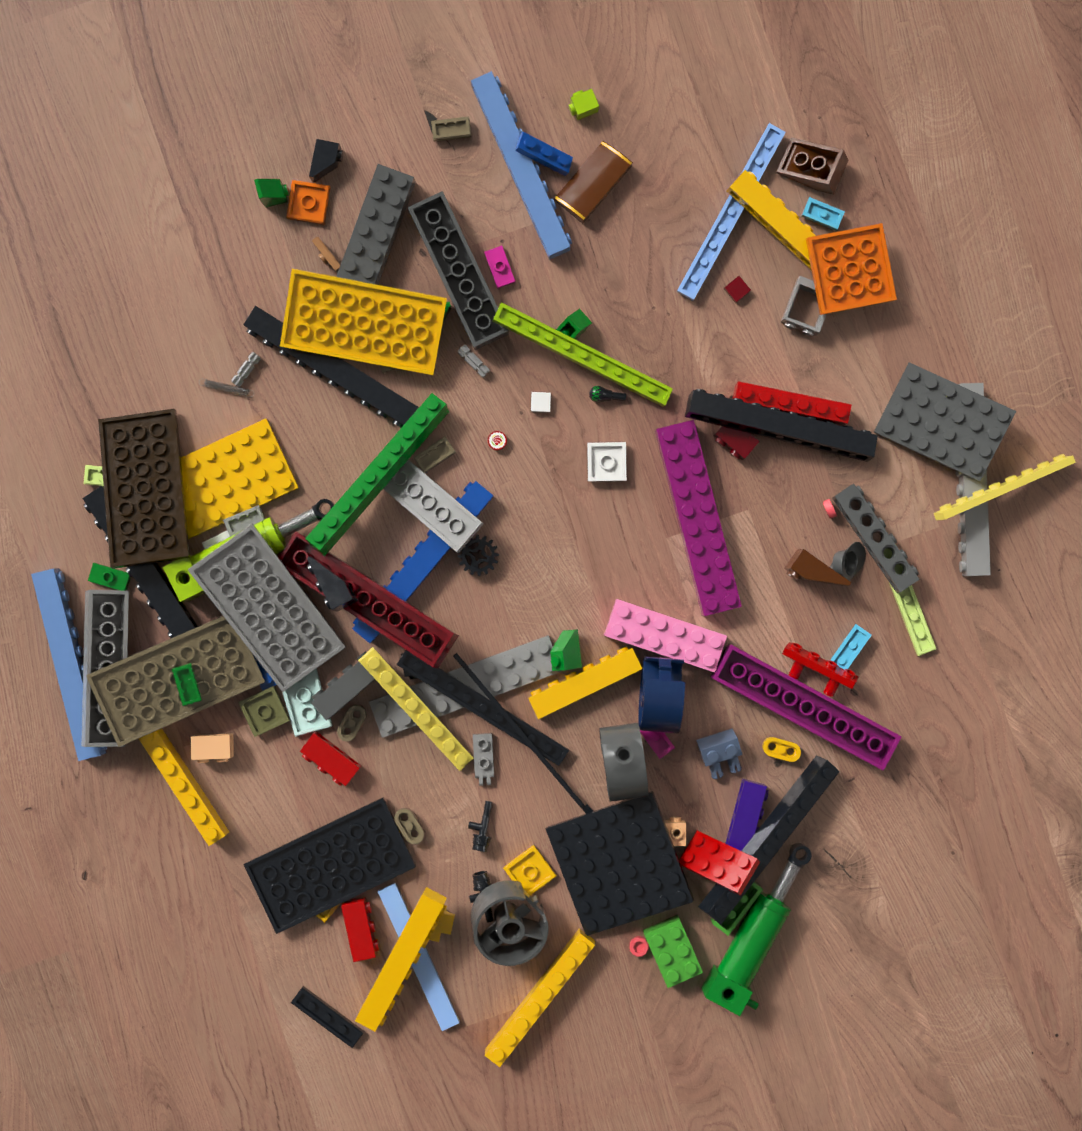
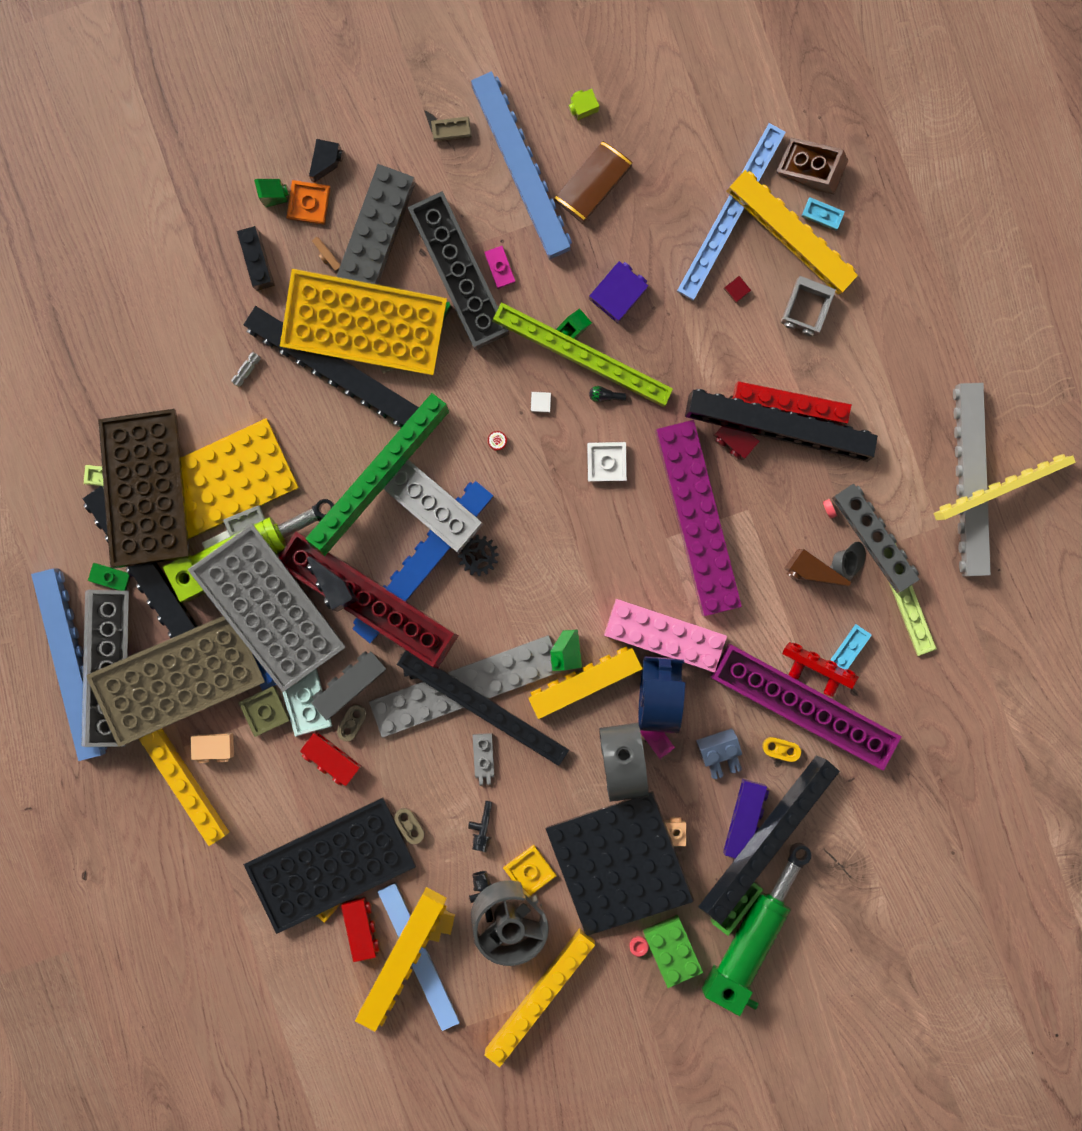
(186, 684): green plate -> none
(225, 386): light grey piece -> none
(255, 258): none -> black brick
(327, 1017): black tile -> none
(415, 708): light yellow plate -> none
(434, 455): dark tan plate -> none
(473, 361): light grey axle -> none
(544, 153): blue plate -> none
(585, 808): black piece -> none
(618, 291): none -> dark purple brick
(719, 862): red plate -> none
(851, 269): orange plate -> none
(944, 421): dark grey plate -> none

